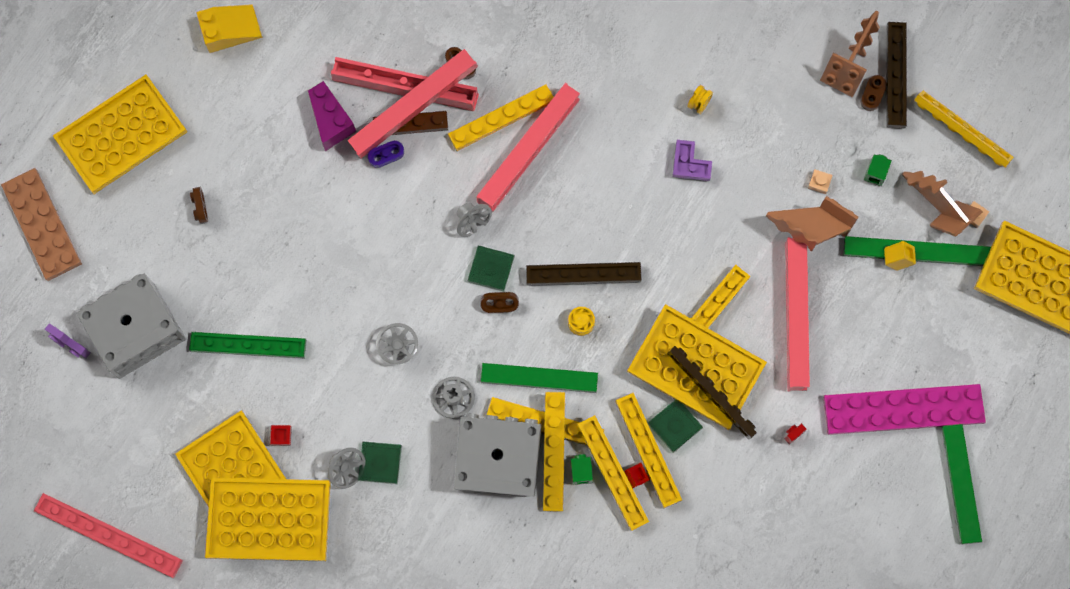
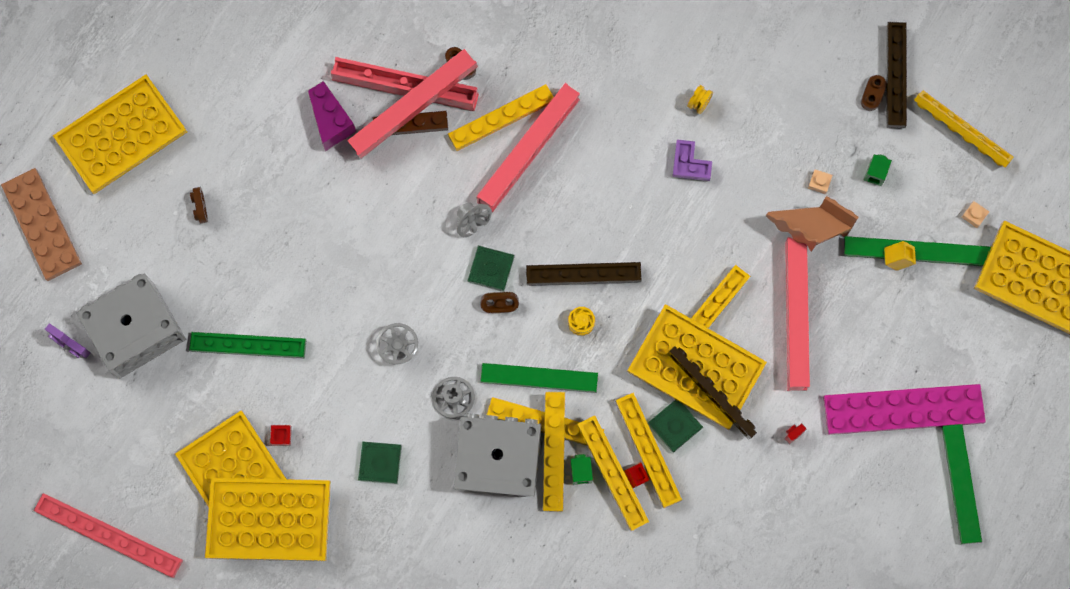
(228, 26): yellow slope -> none
(344, 466): light grey wheel -> none
(385, 152): dark purple plate -> none
(845, 74): nougat piece -> none
(954, 215): nougat piece -> none

